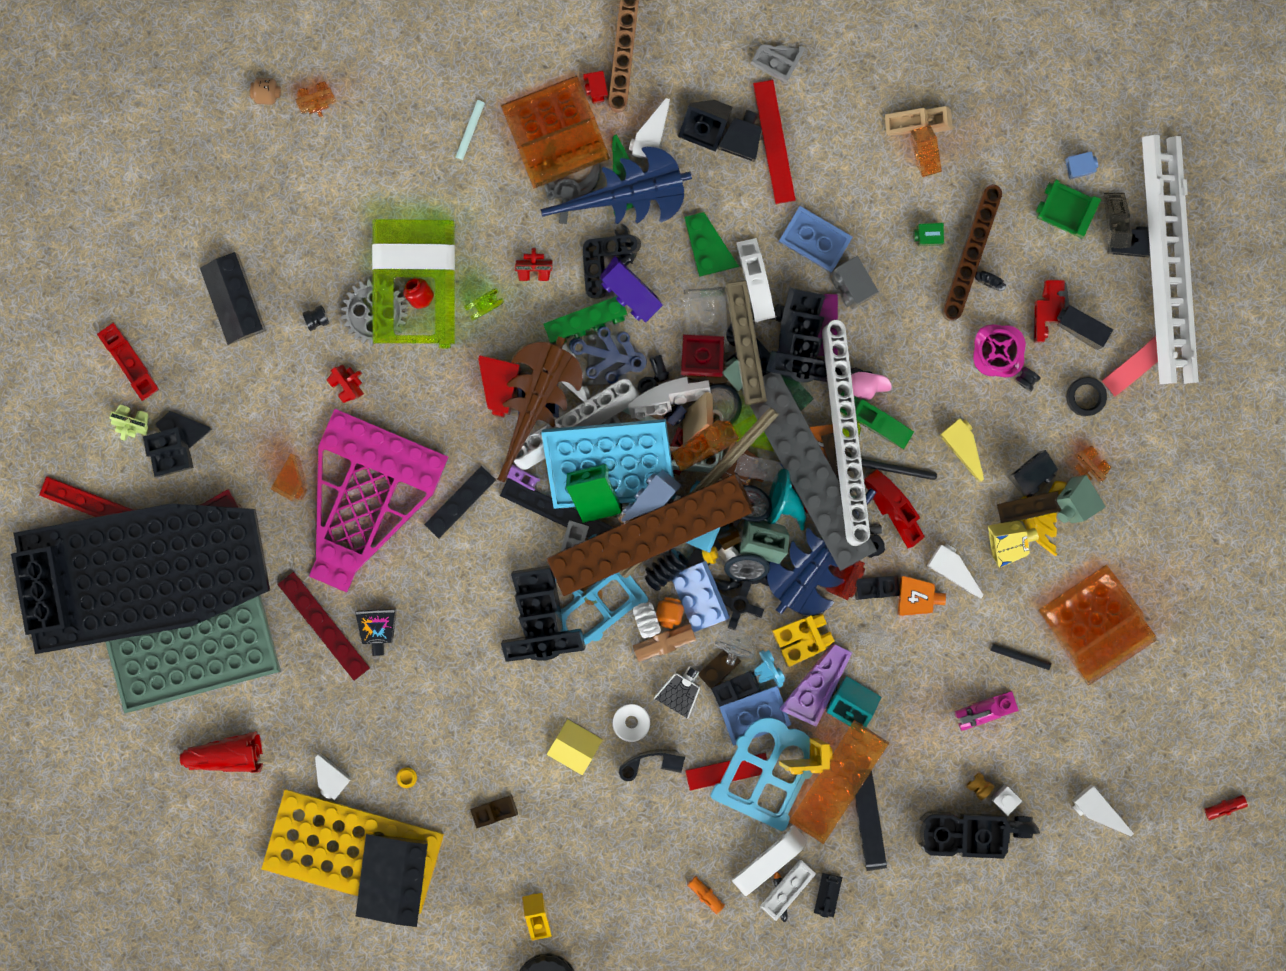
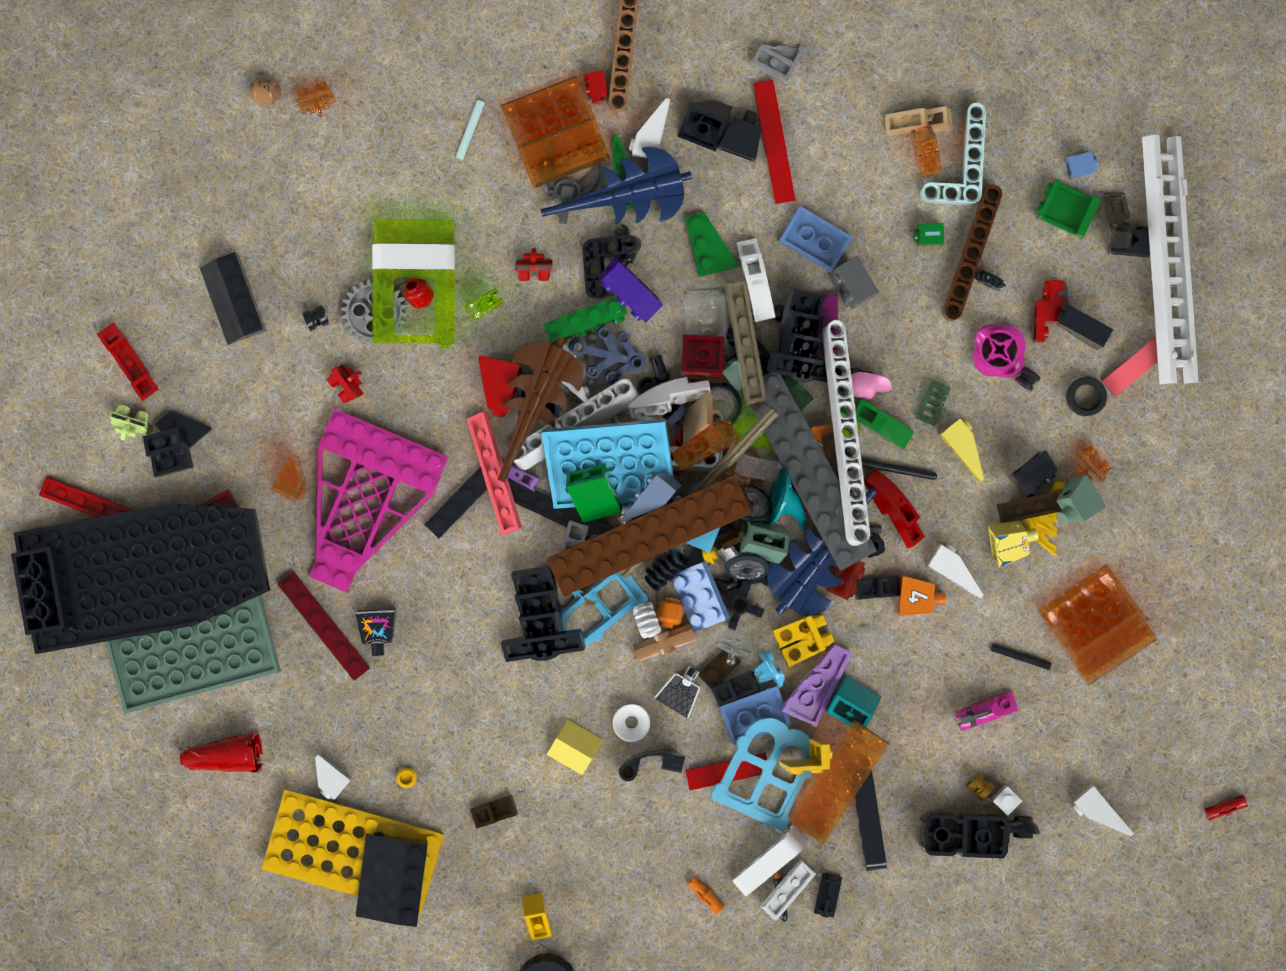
(491, 465): none -> coral plate
(946, 389): none -> clear green slope
(968, 164): none -> light aqua beam

